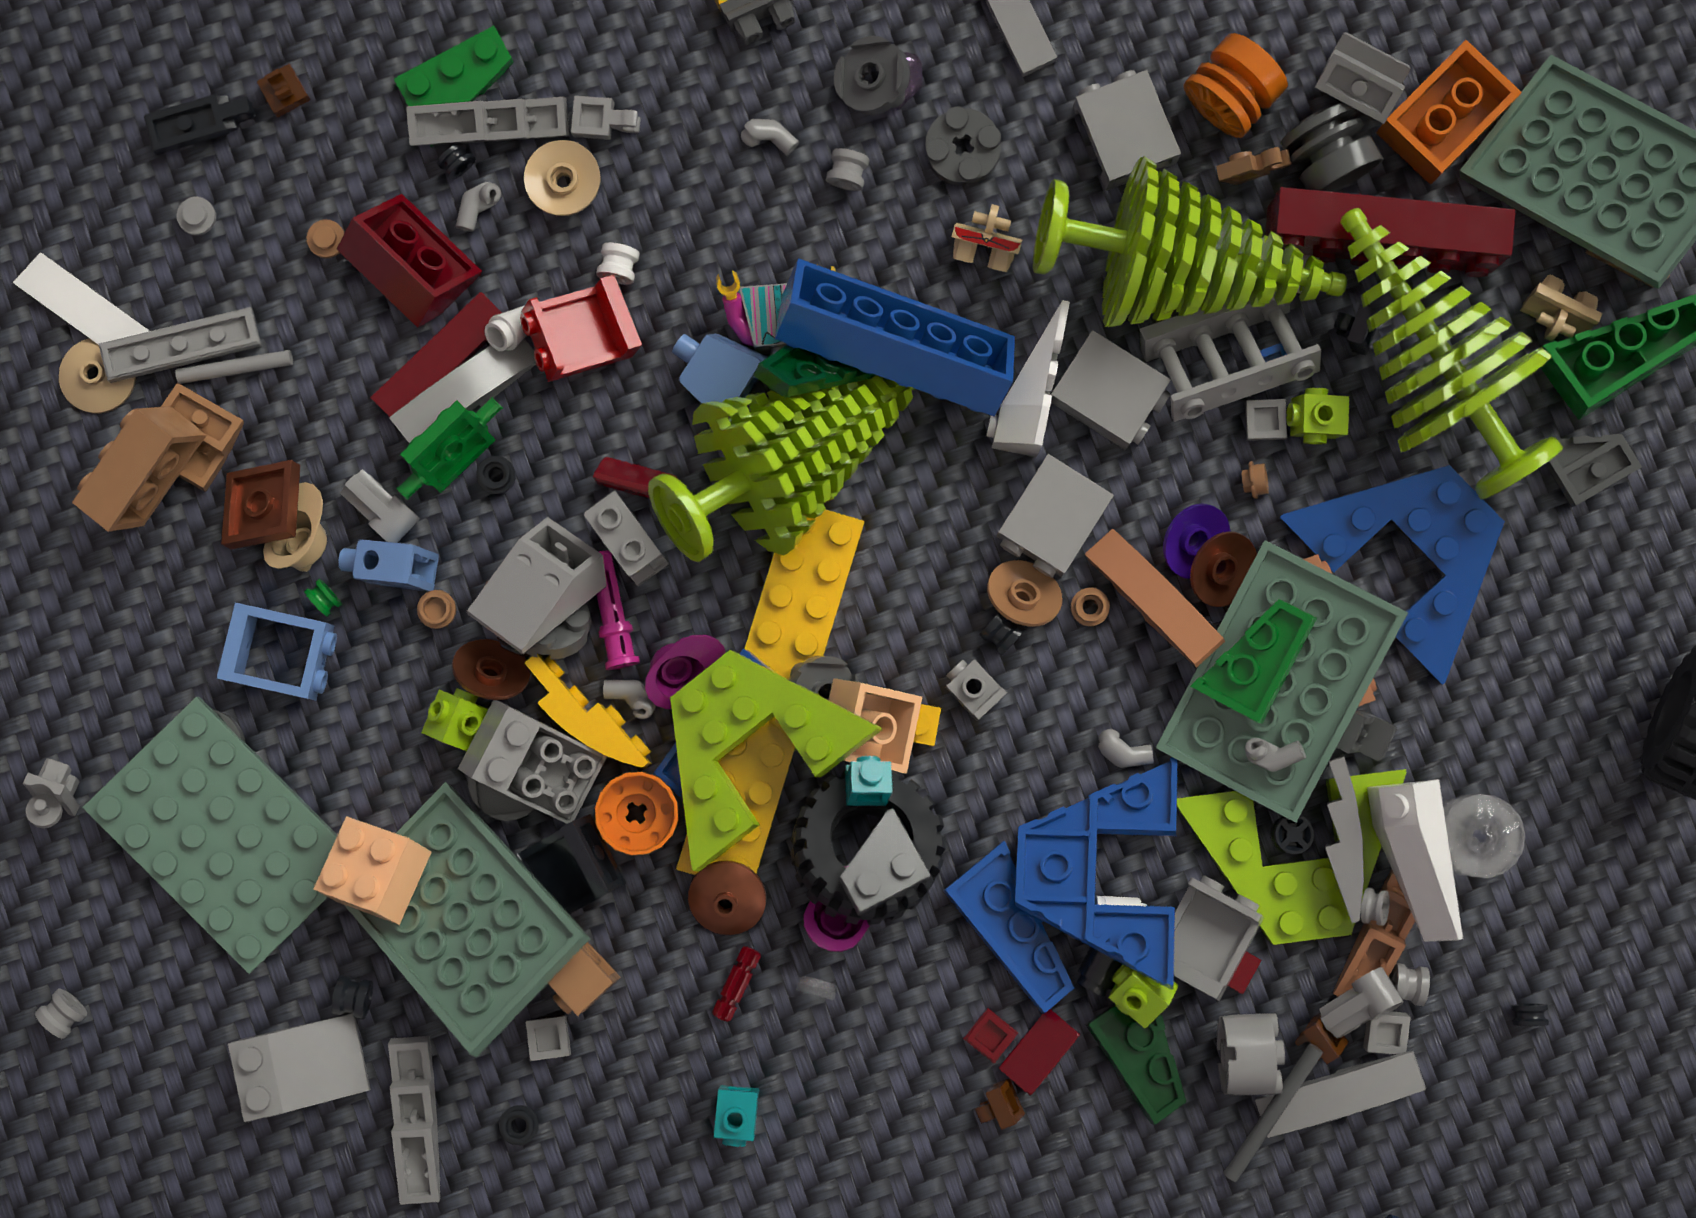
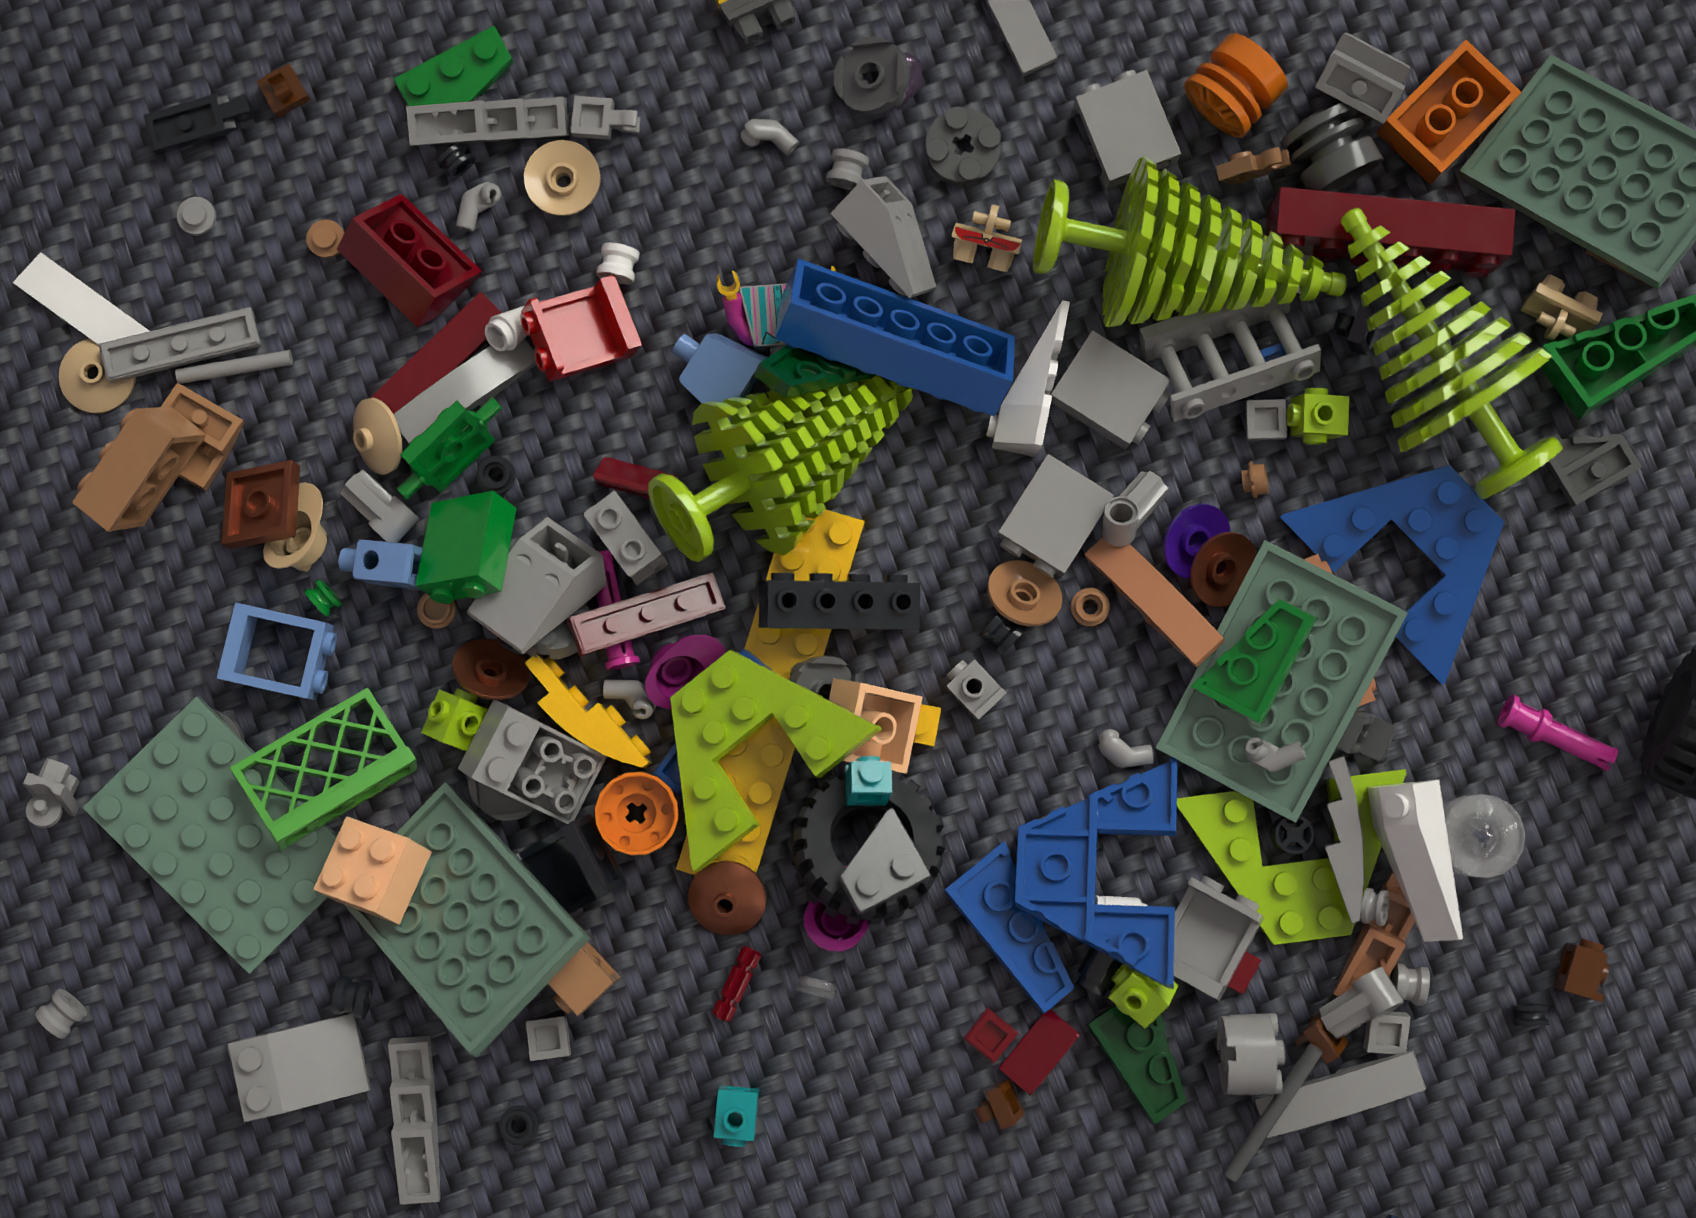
(339, 798): none -> bright green fence
(377, 436): none -> tan dish
(466, 547): none -> green brick
(646, 614): none -> tile
(839, 604): none -> black brick
(888, 232): none -> light grey slope
(1132, 507): none -> light grey piece
(1540, 726): none -> dark pink pin
(1582, 970): none -> reddish brown brick

